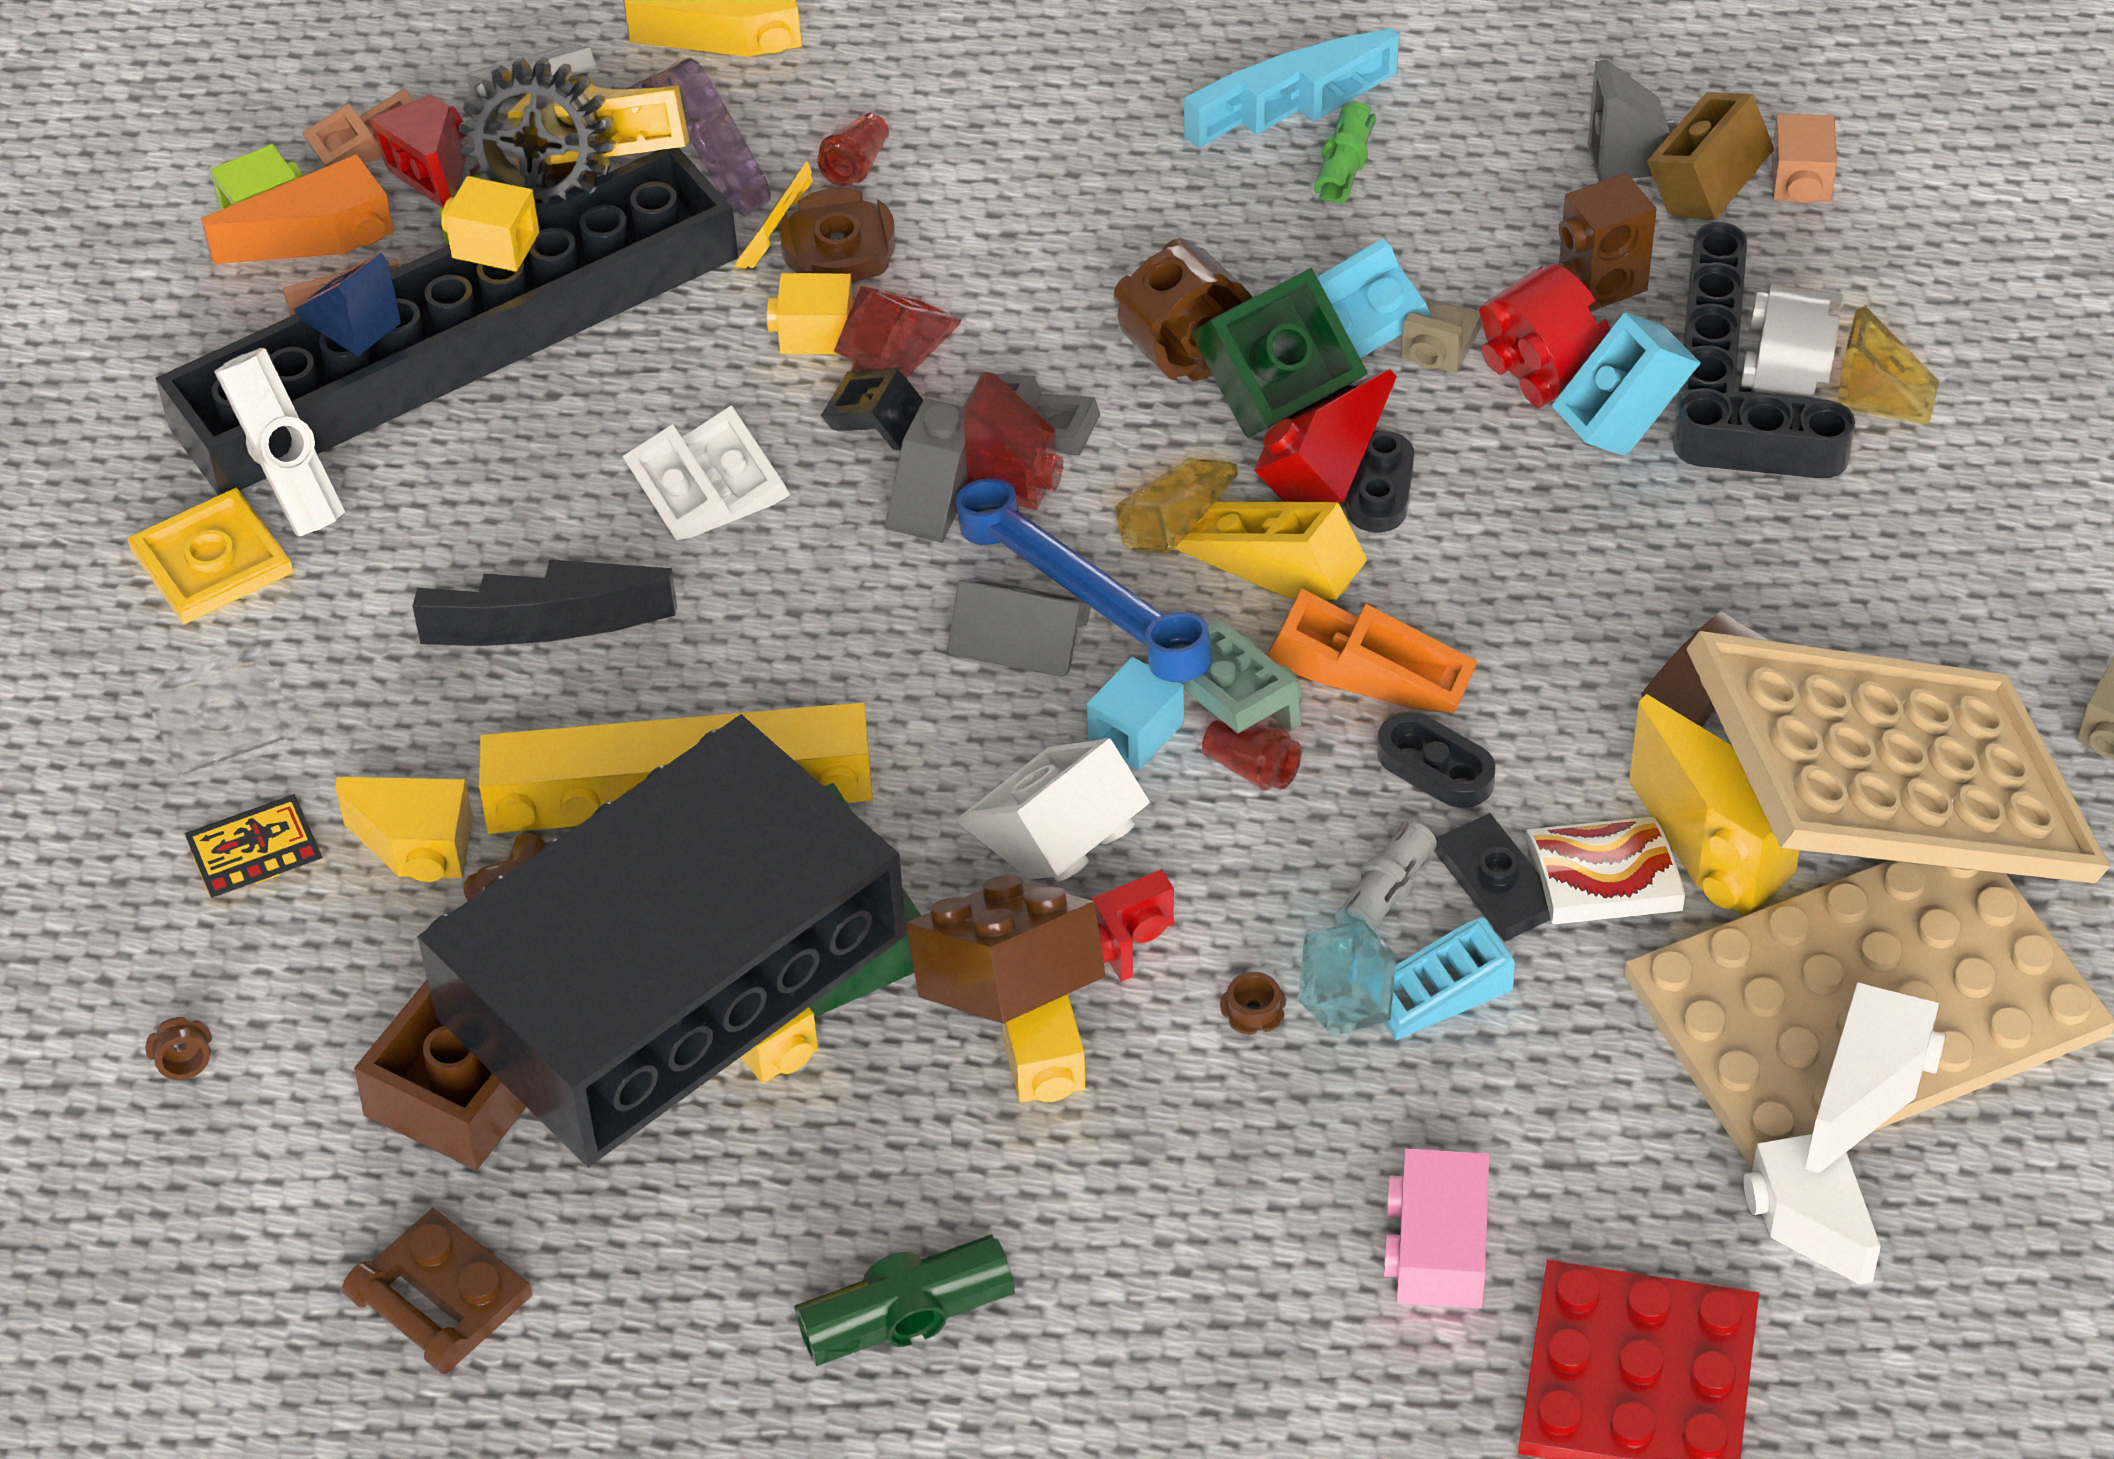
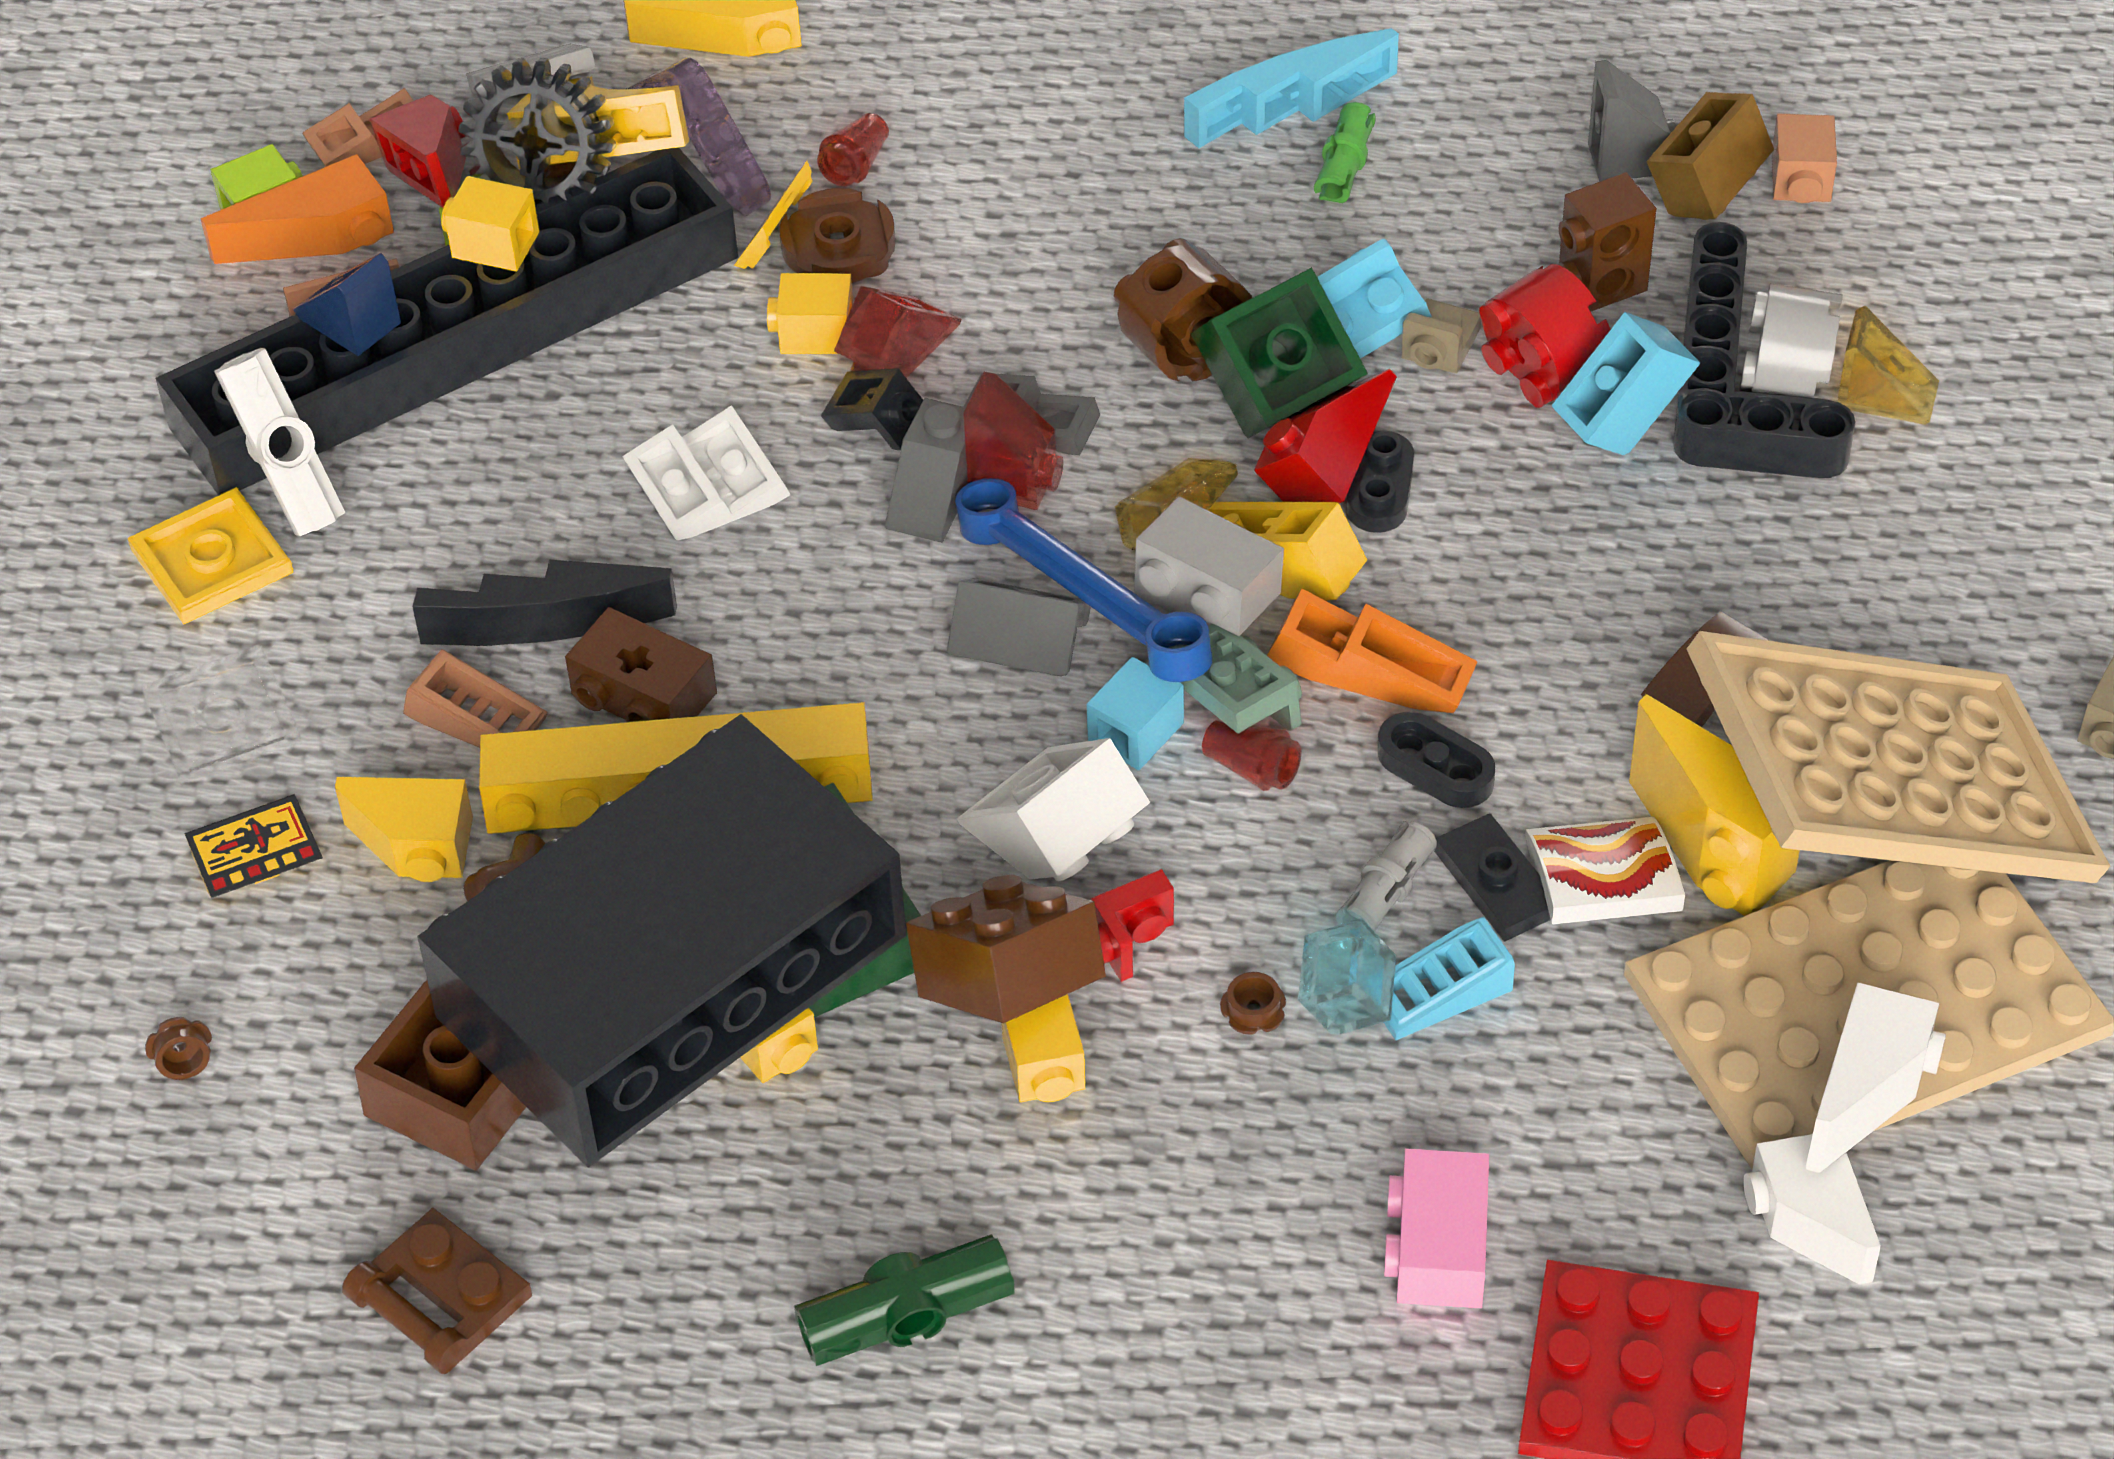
(445, 672): none -> nougat slope
(639, 671): none -> reddish brown brick
(1206, 567): none -> light grey brick

